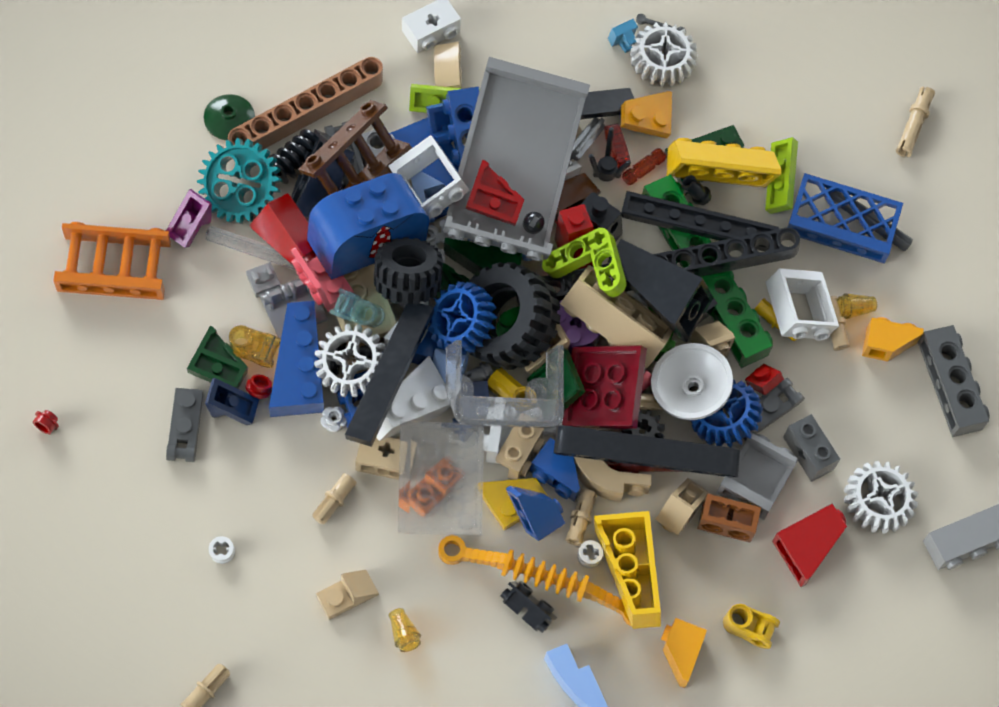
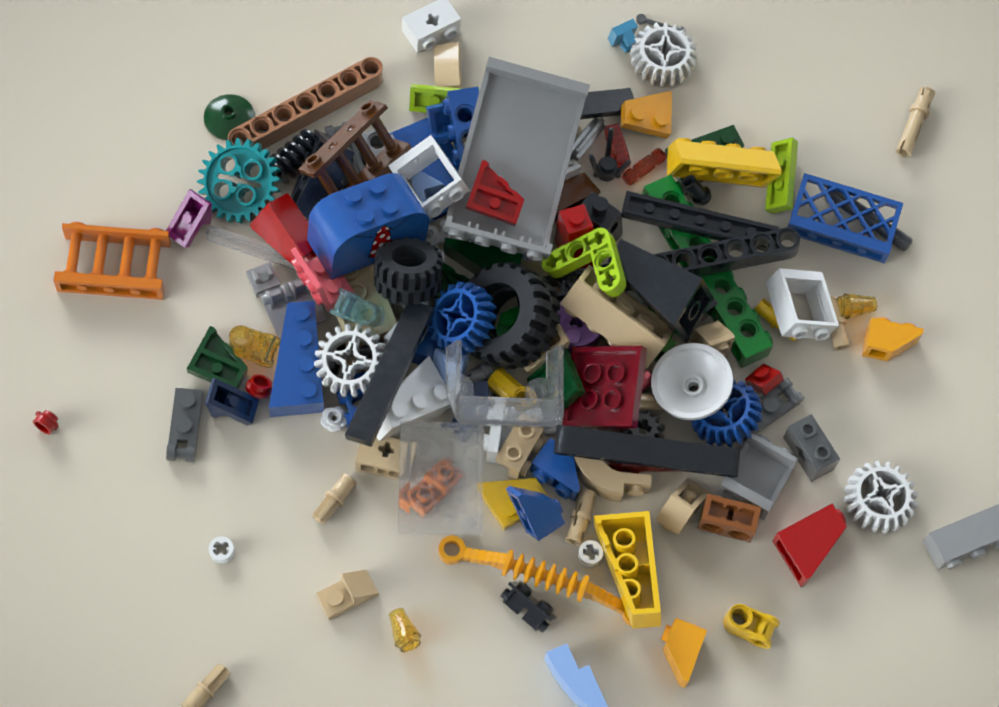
(538, 226): black hinge -> none
(959, 419): dark grey brick -> none

